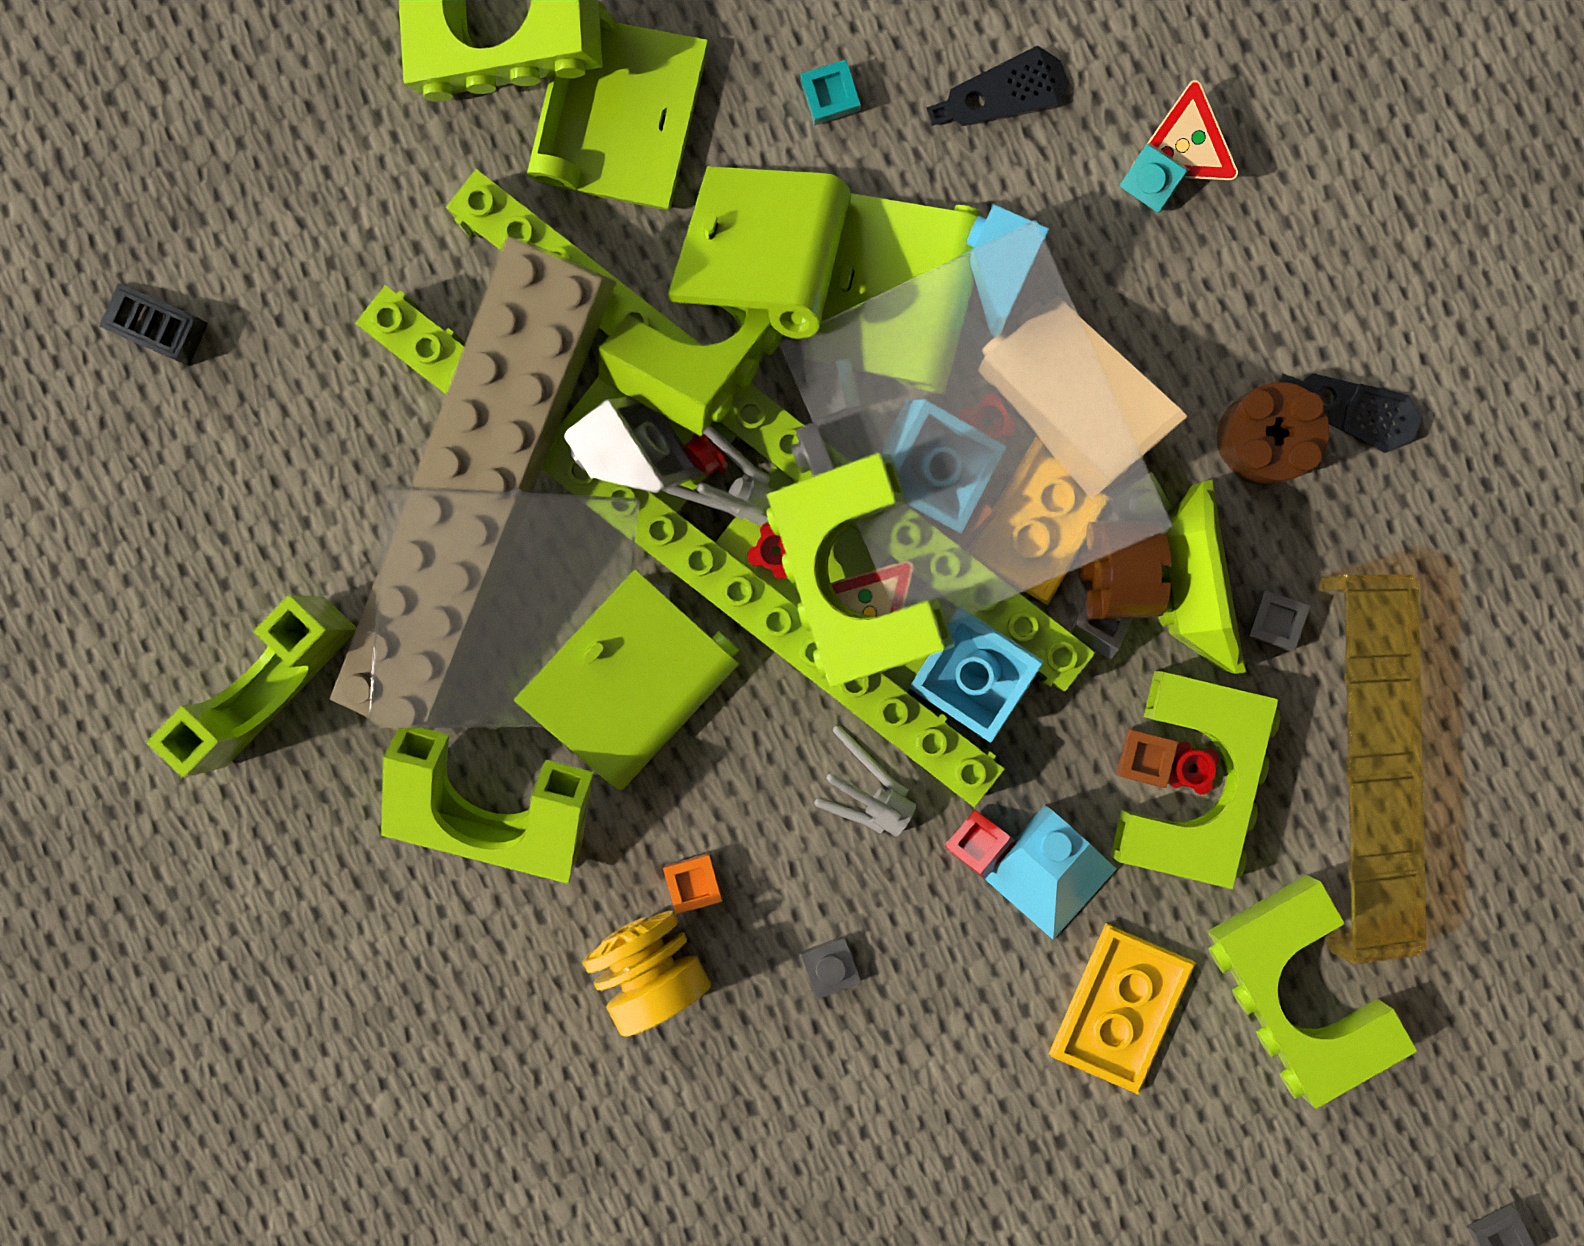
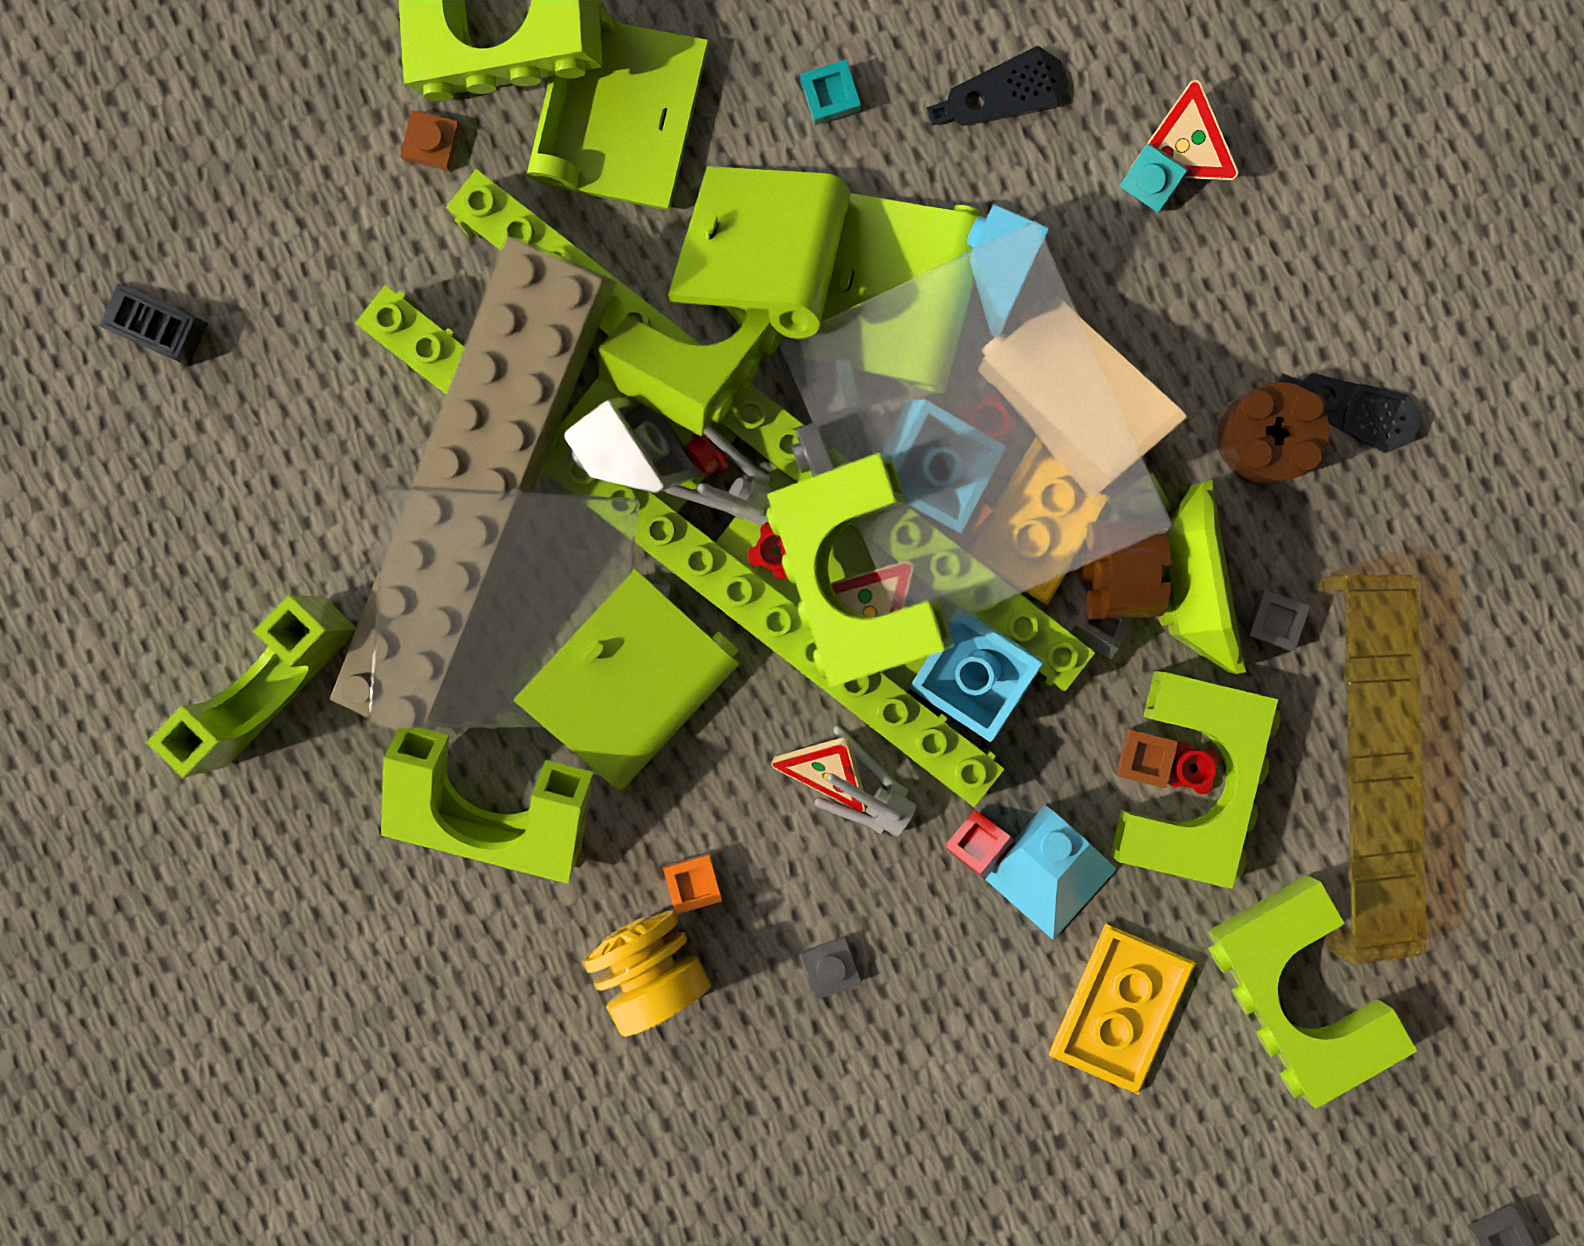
(430, 140): none -> dark orange plate
(814, 764): none -> piece

